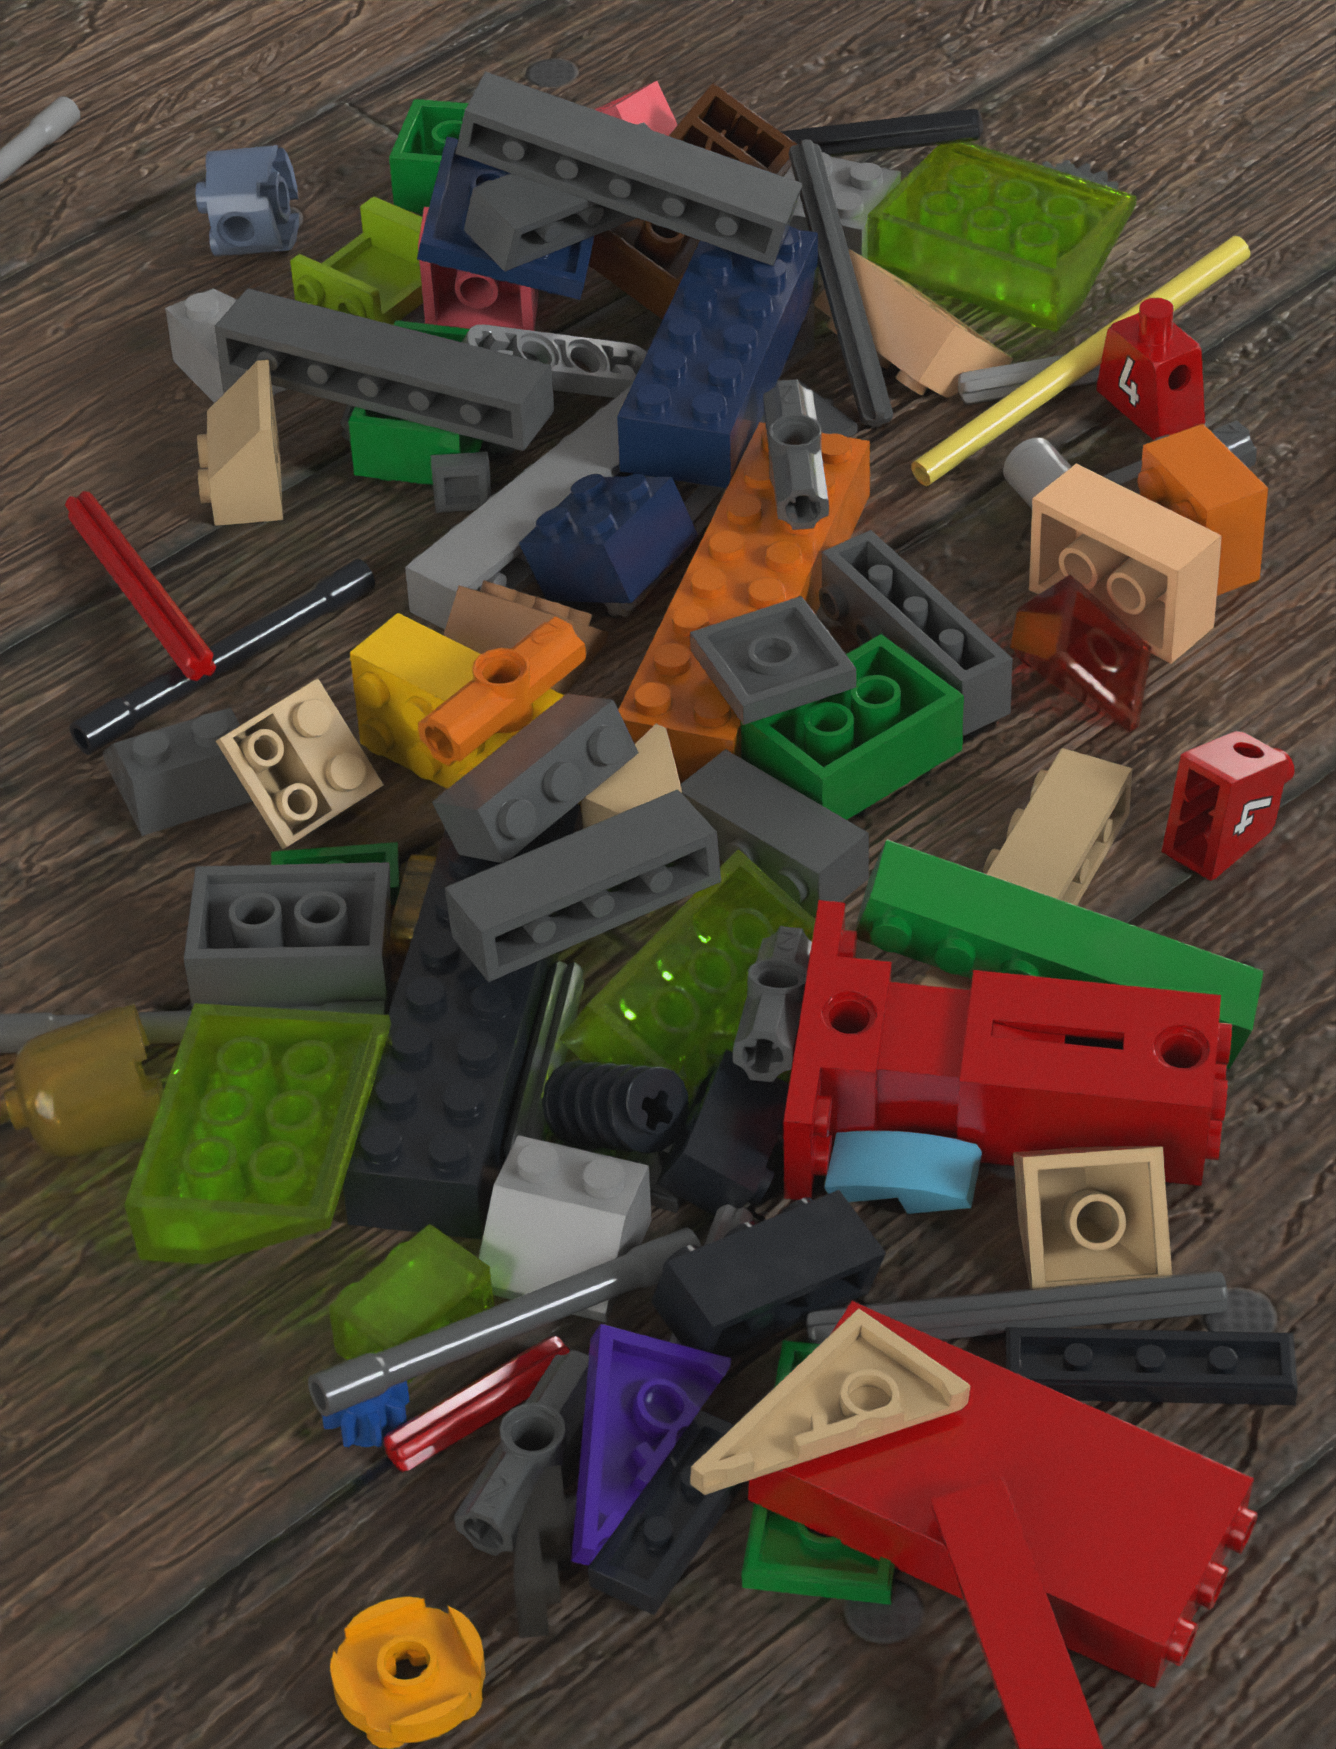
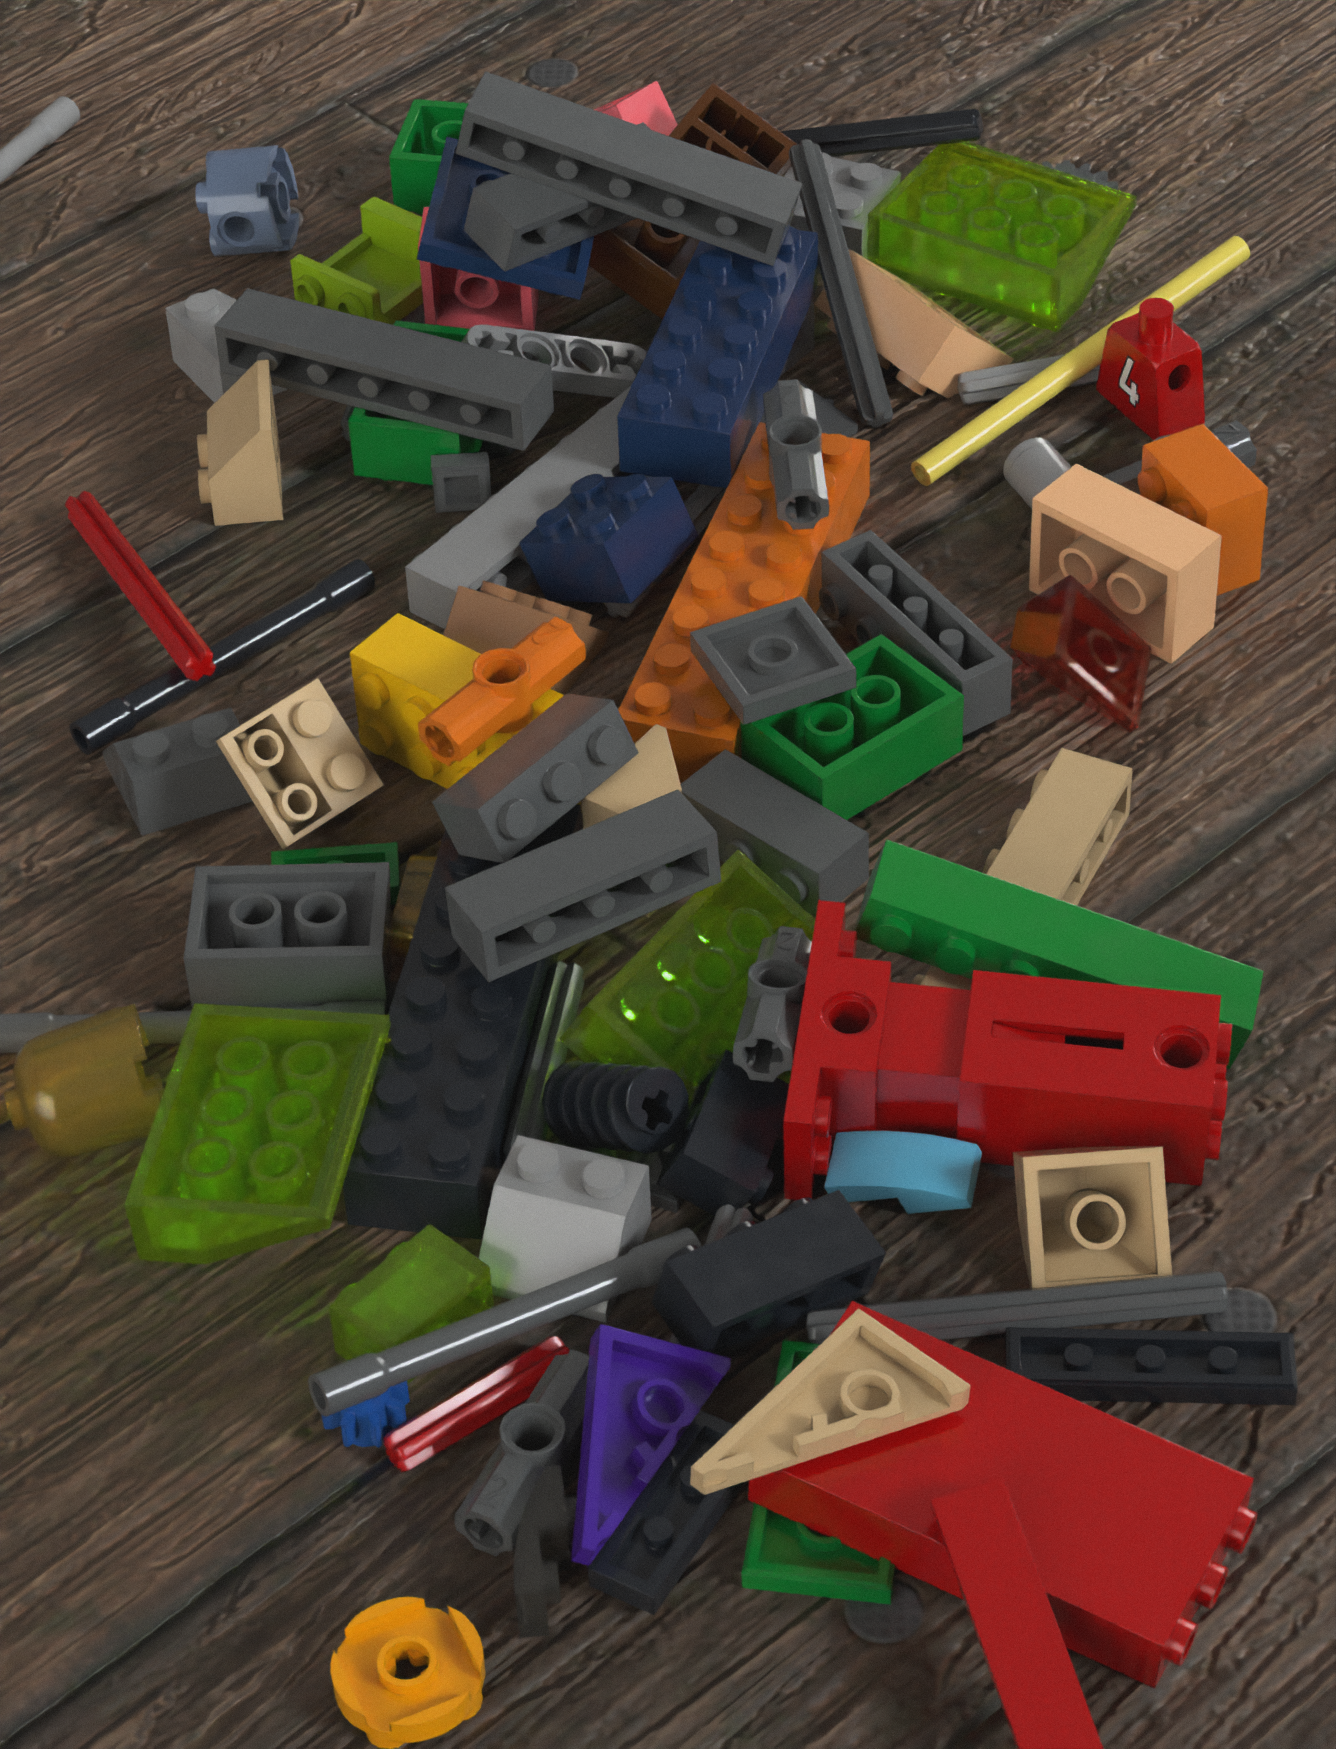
(1224, 801): red torso -> none

